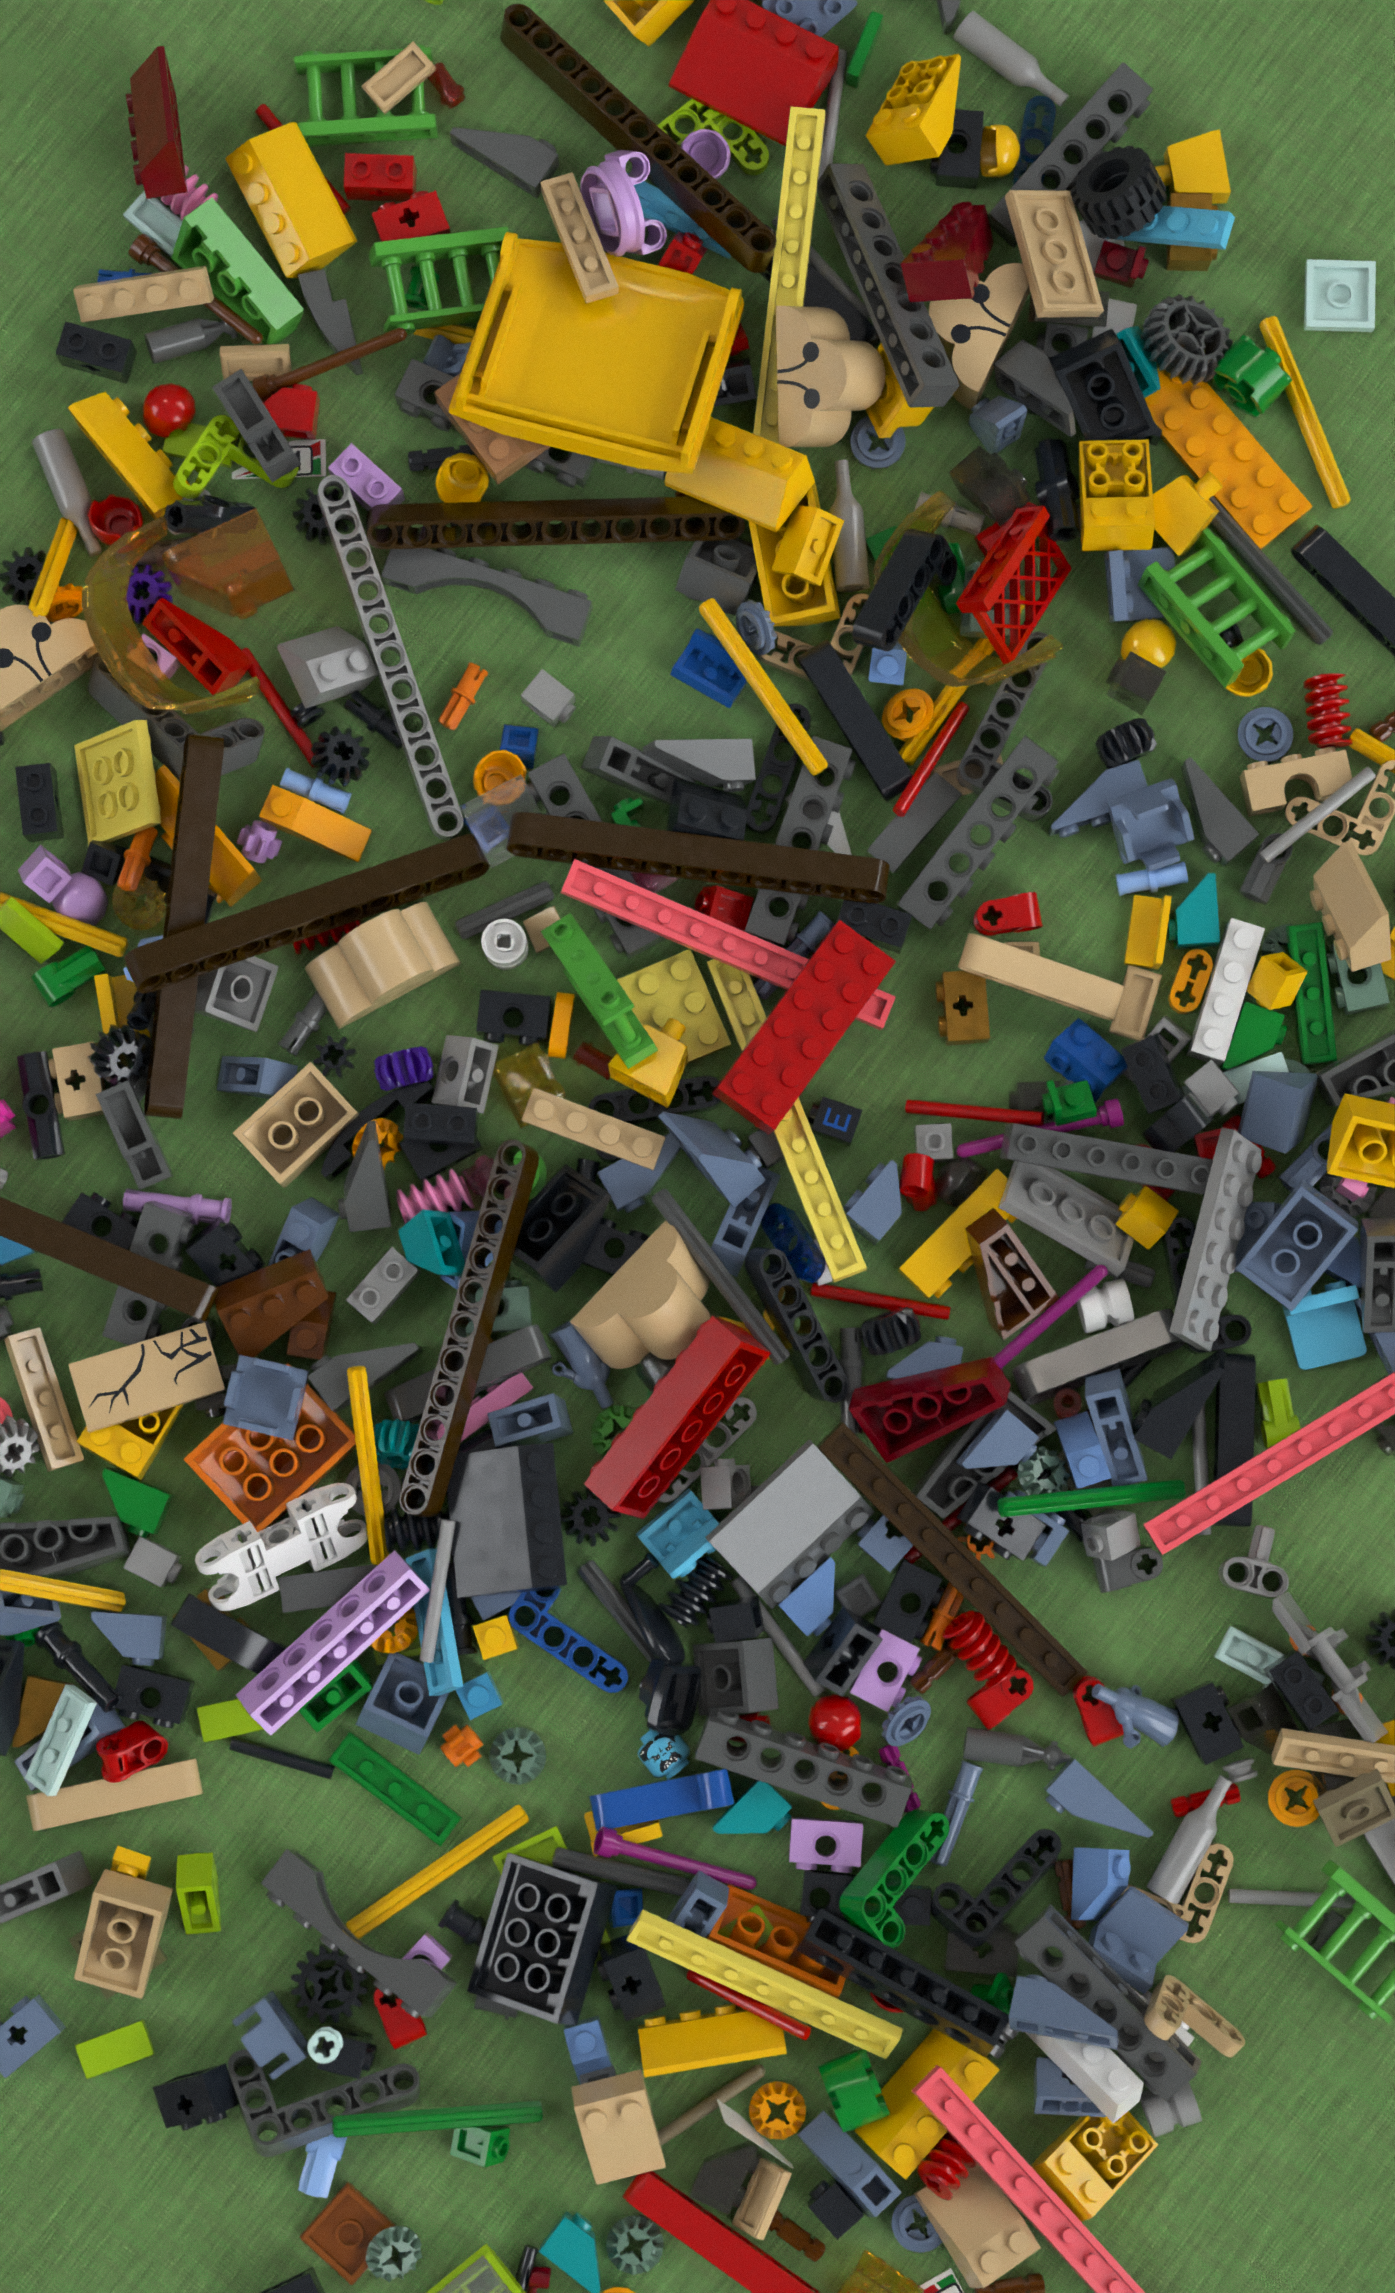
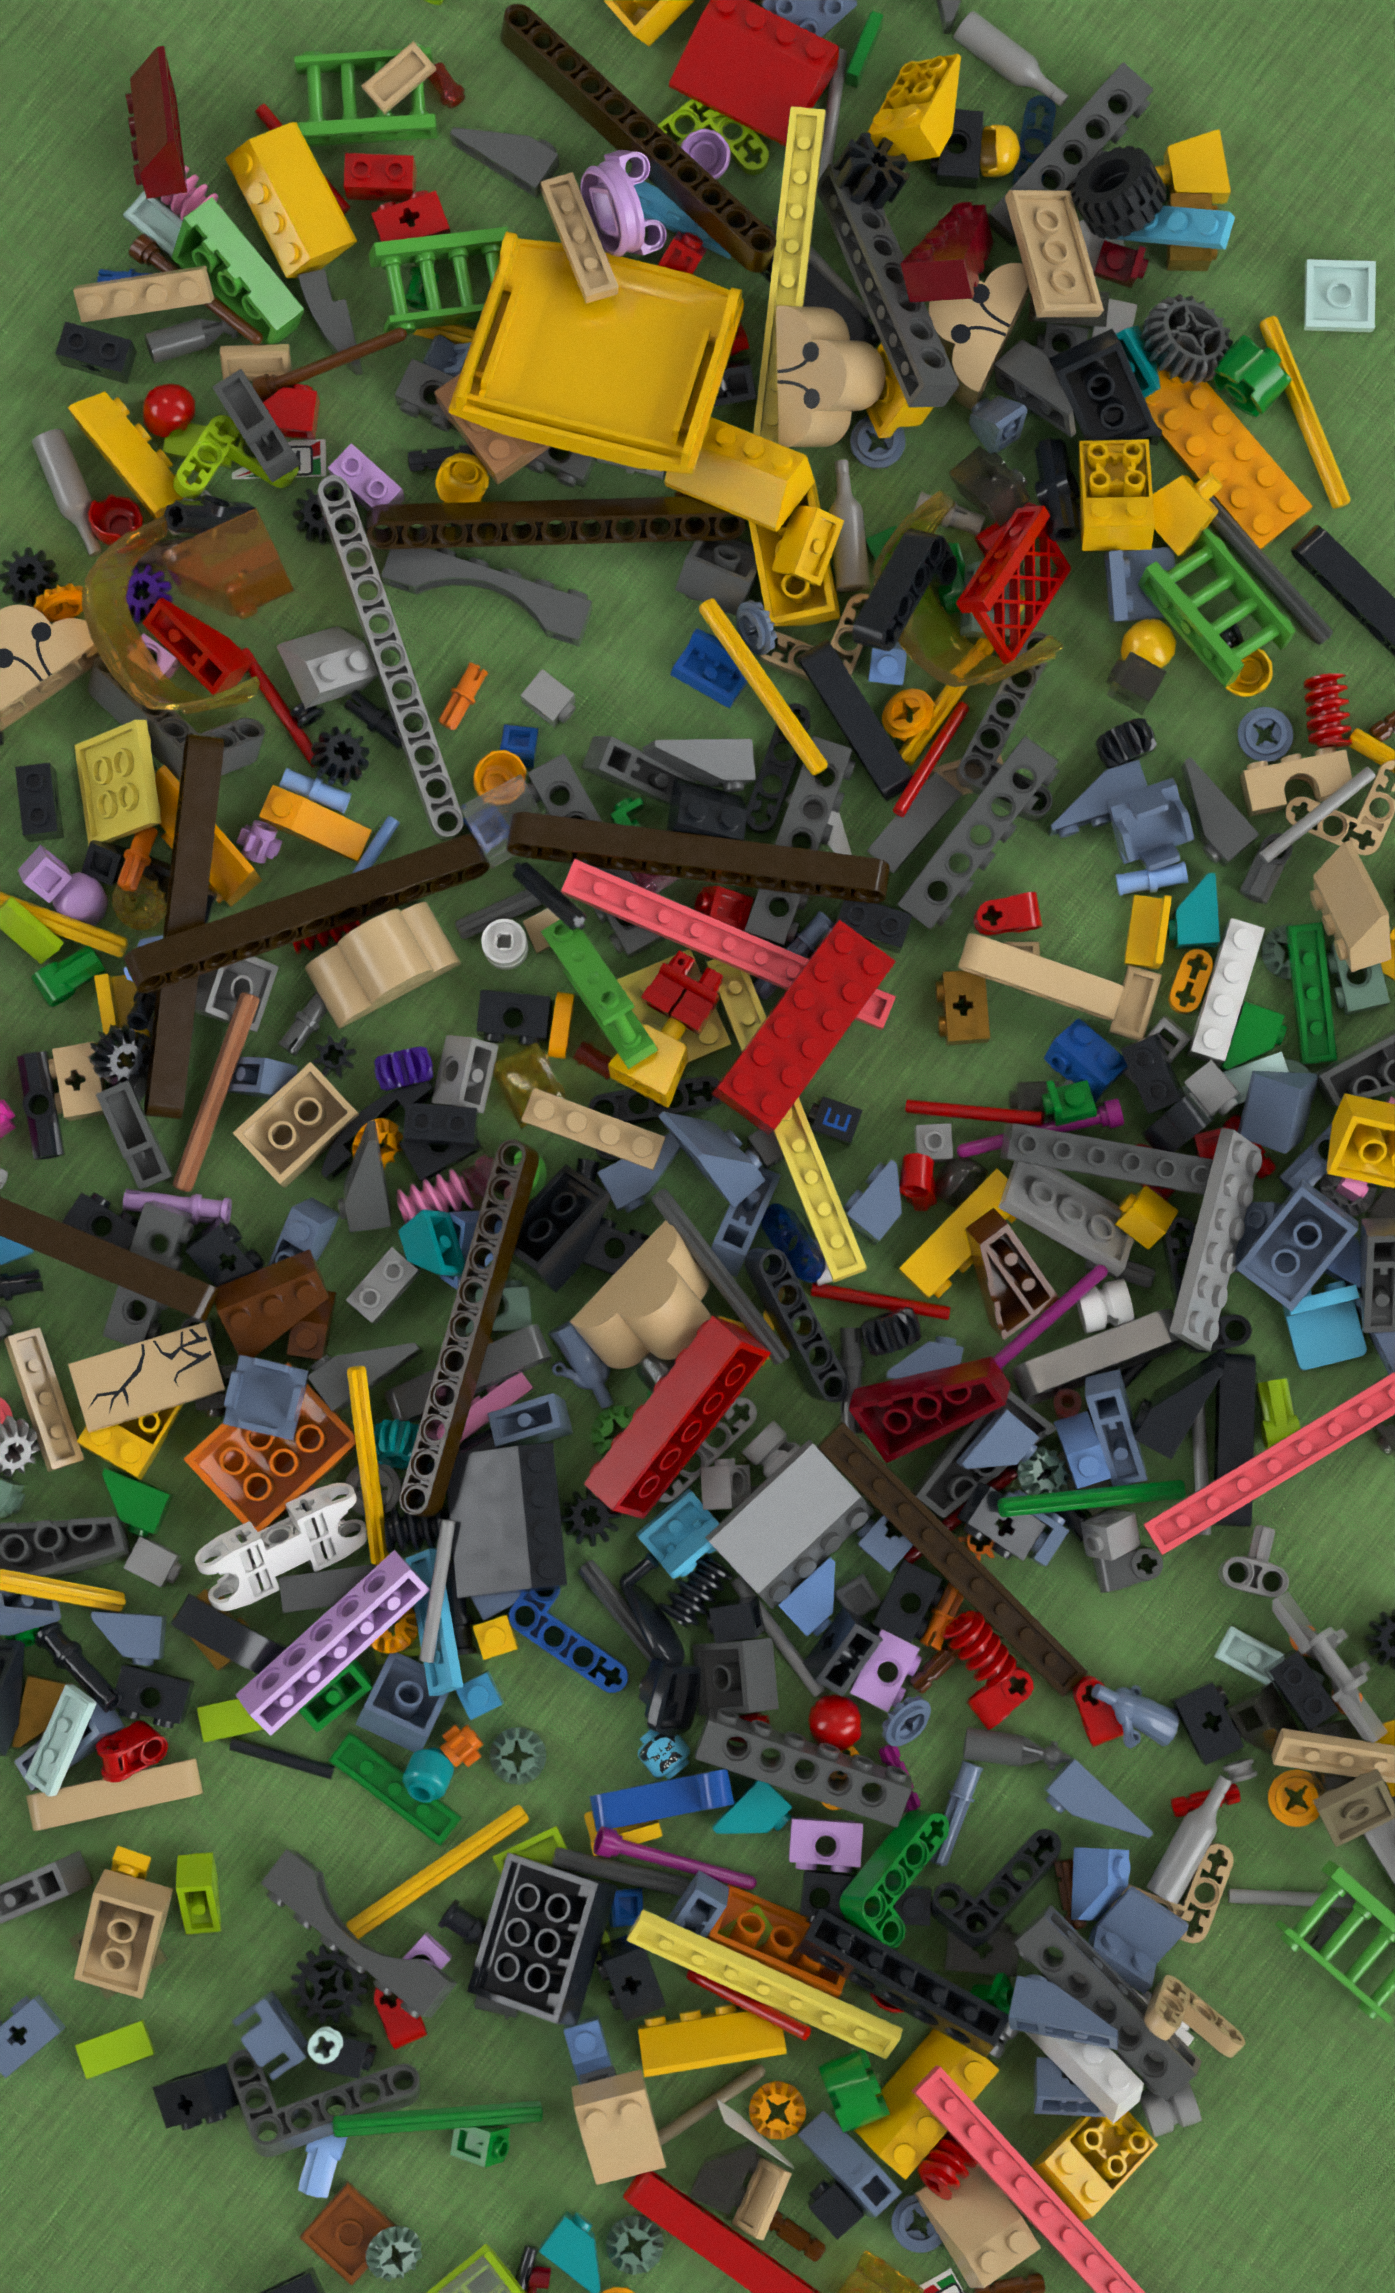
(53, 568): yellow axle -> none
(216, 1092): none -> nougat axle
(377, 844): none -> medium blue piece
(428, 1775): none -> teal head
(549, 896): none -> black axle
(671, 986): none -> red hips
(770, 1449): none -> light grey wheel
(871, 171): none -> black gear
(1276, 981): yellow brick -> none

